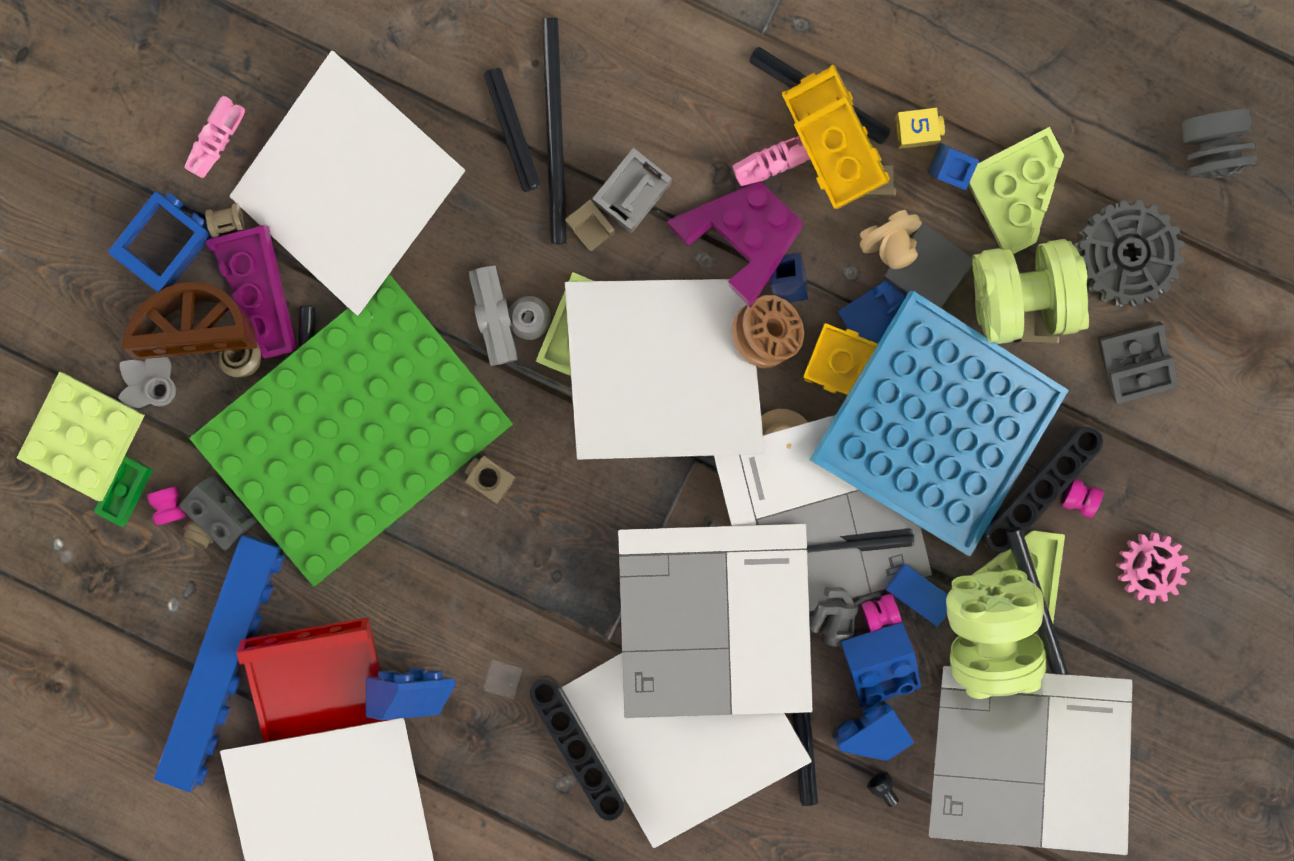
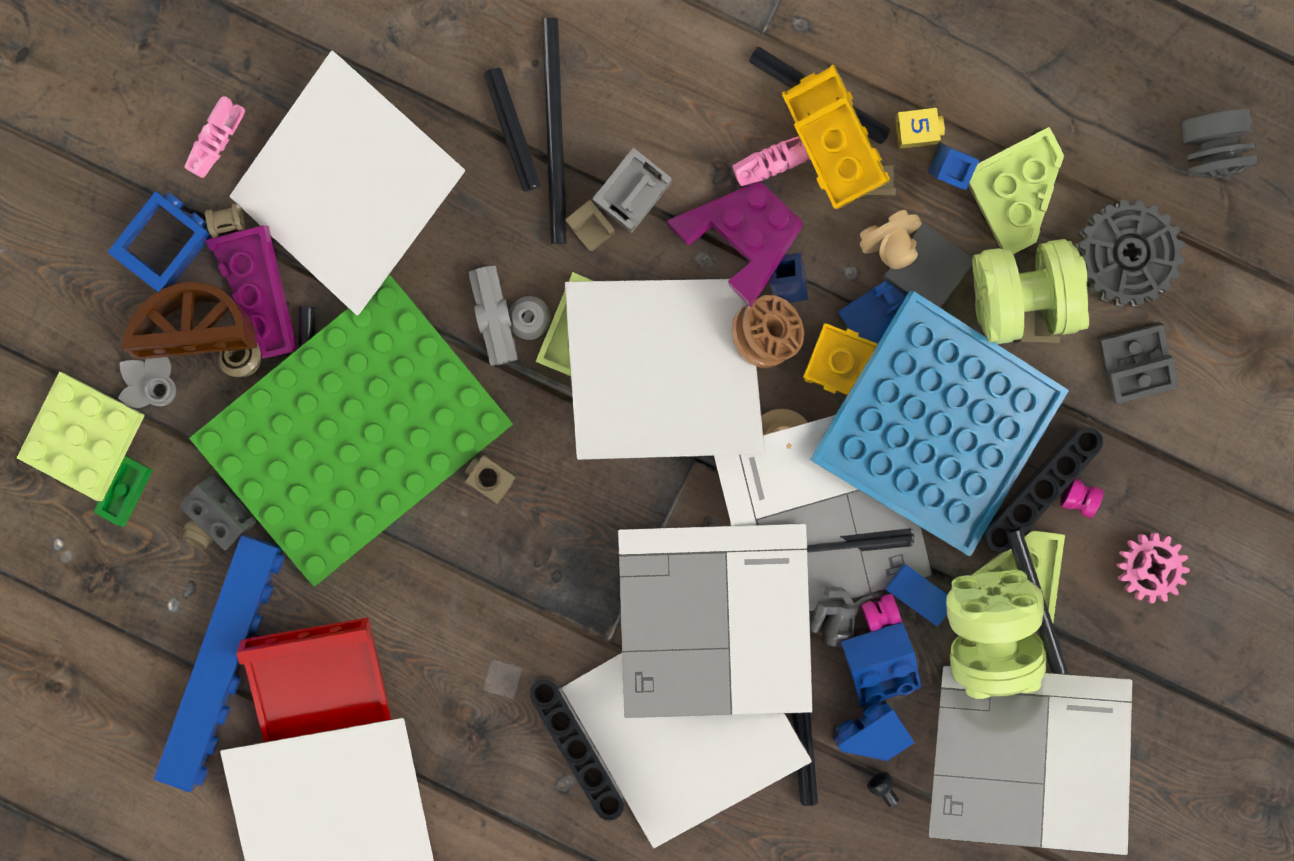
(166, 504): dark pink wheel -> none
(407, 693): blue slope -> none

